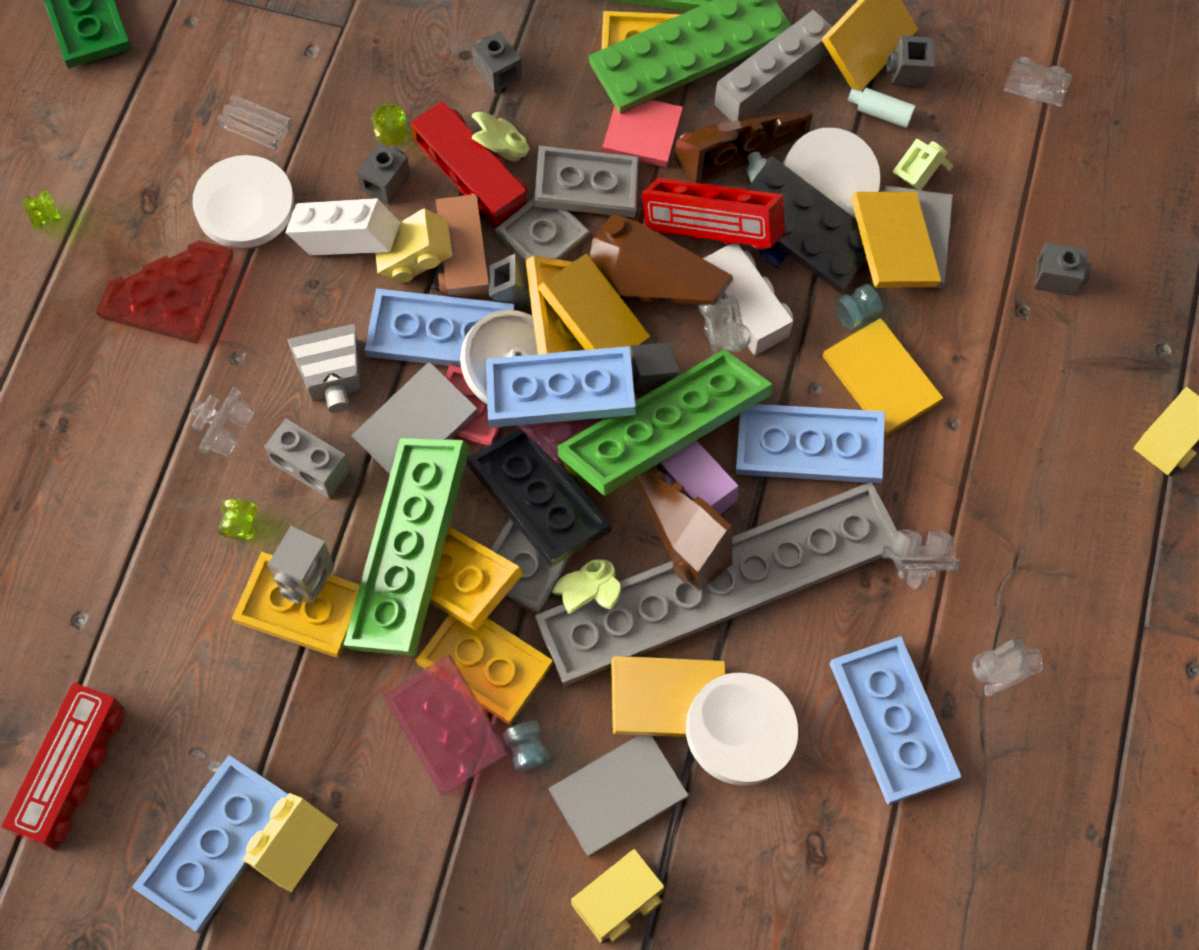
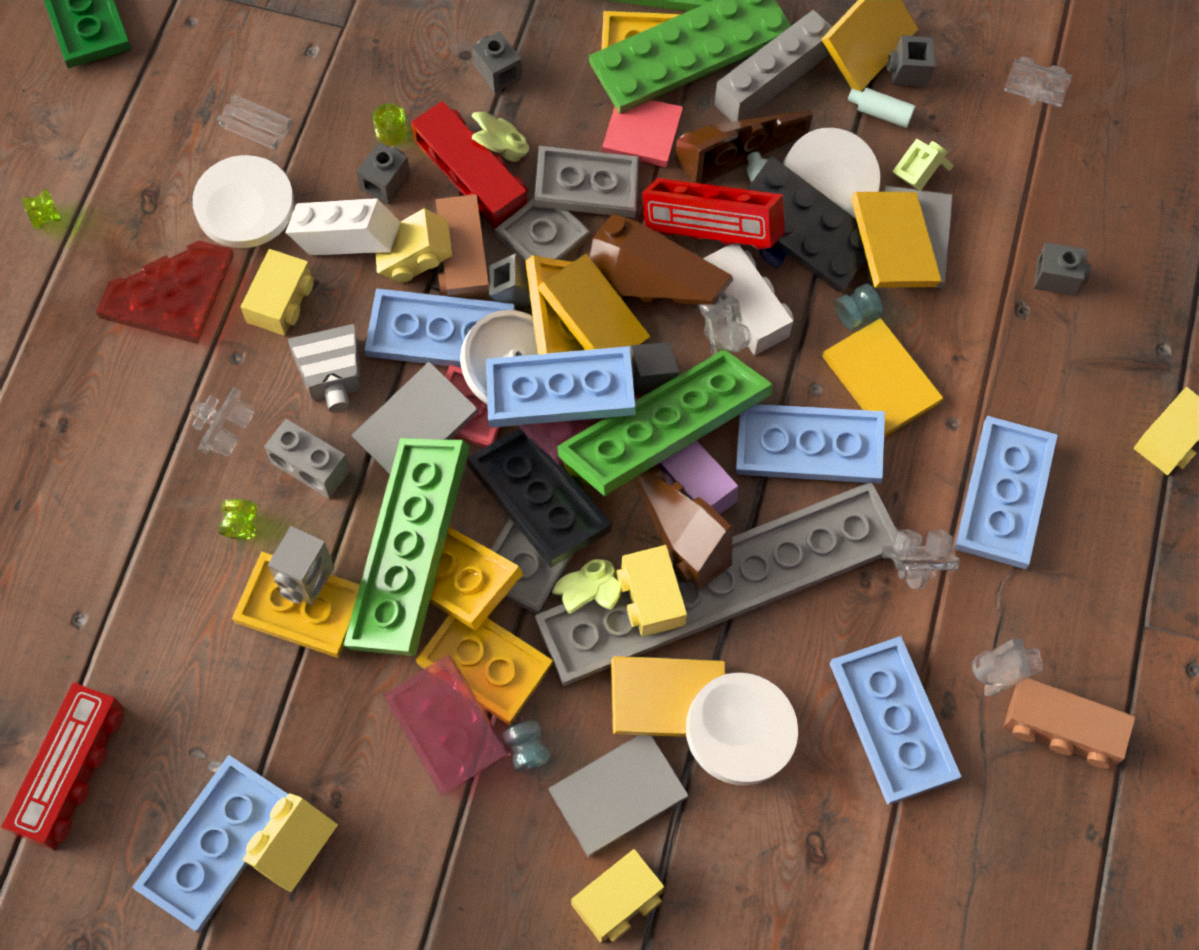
(277, 292): none -> light yellow brick
(652, 591): none -> light yellow brick
(1006, 492): none -> light blue plate
(1069, 723): none -> nougat brick

